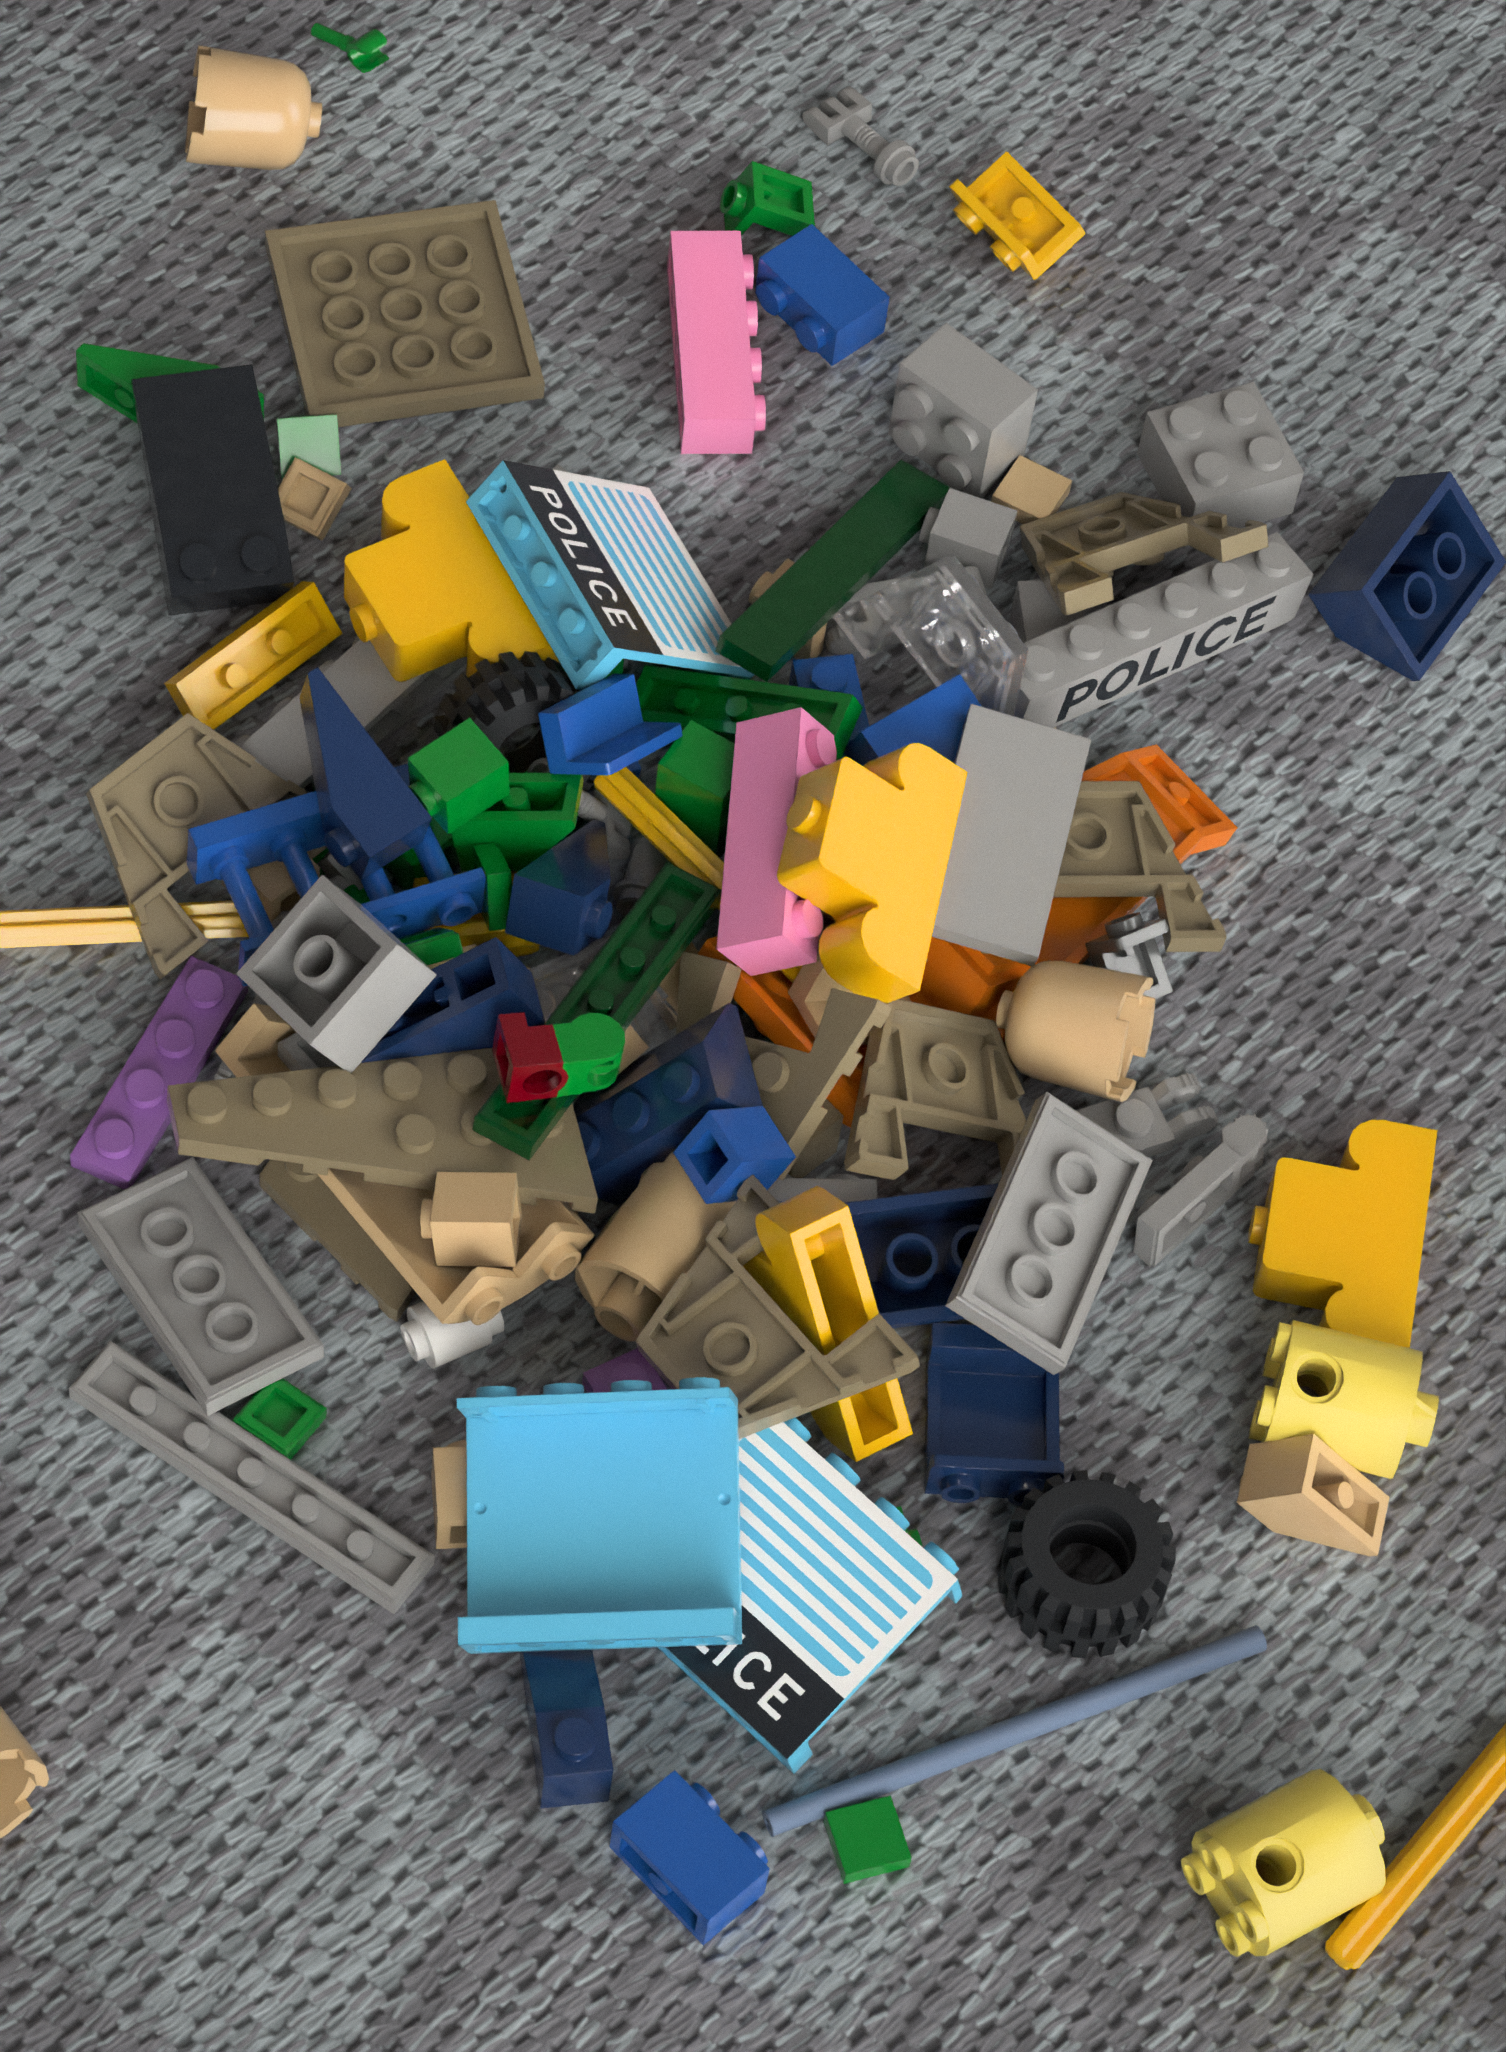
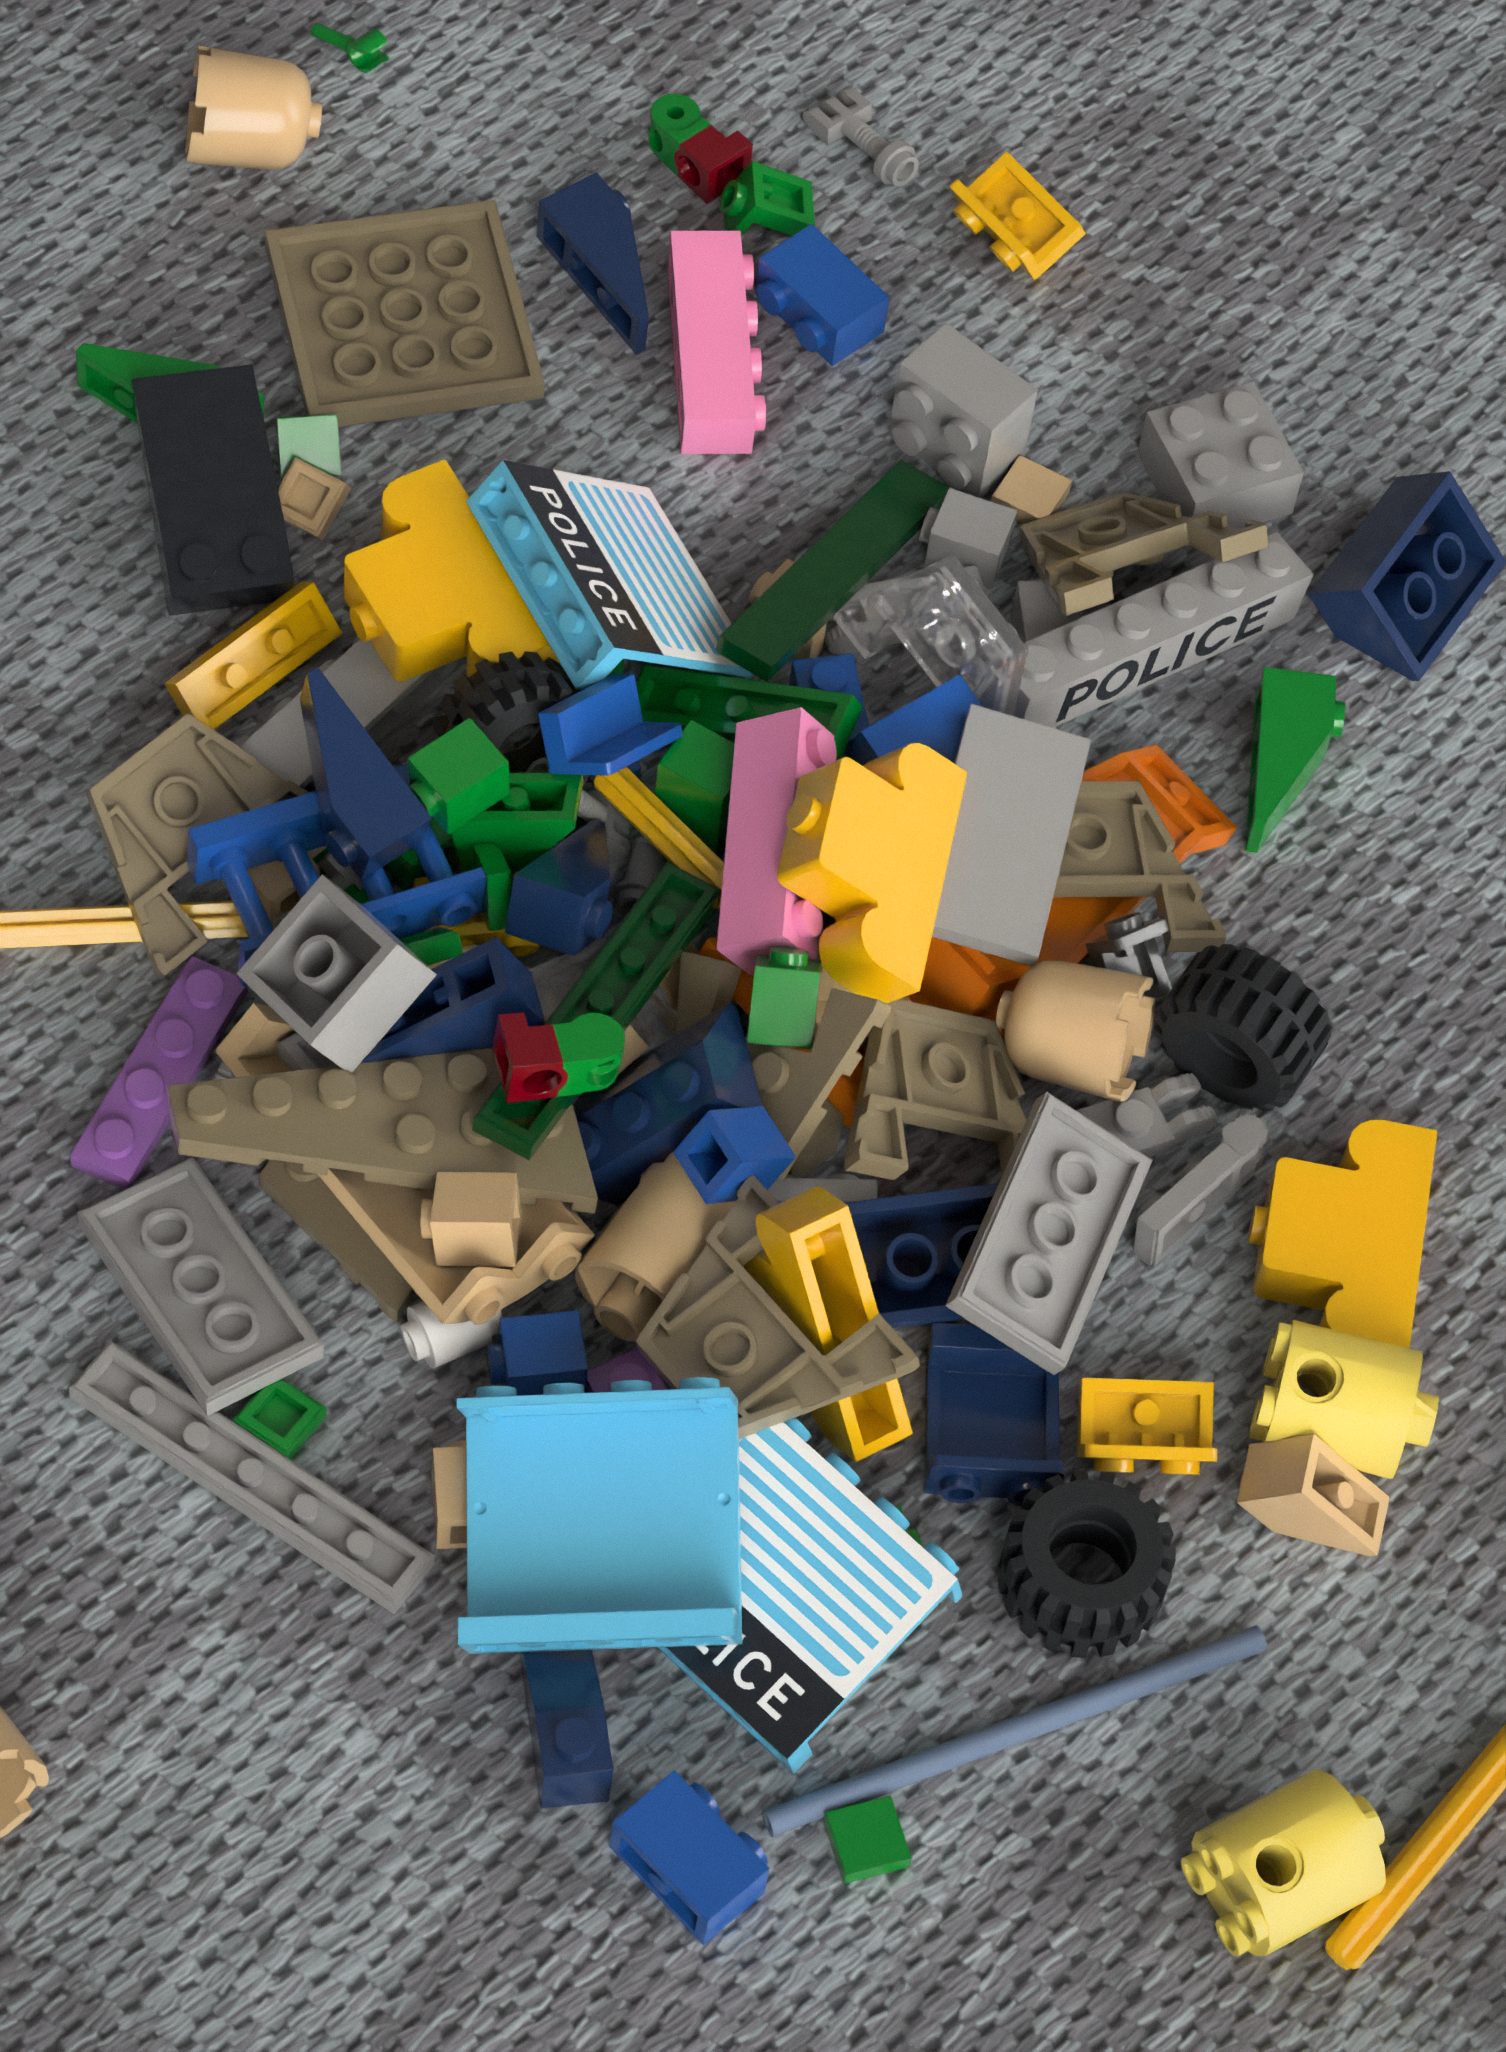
(538, 1352): none -> blue brick
(595, 243): none -> dark blue slope
(695, 147): none -> leg
(784, 998): none -> green brick
(1145, 1422): none -> yellow bracket
(1243, 1027): none -> black tyre
(1289, 741): none -> green slope

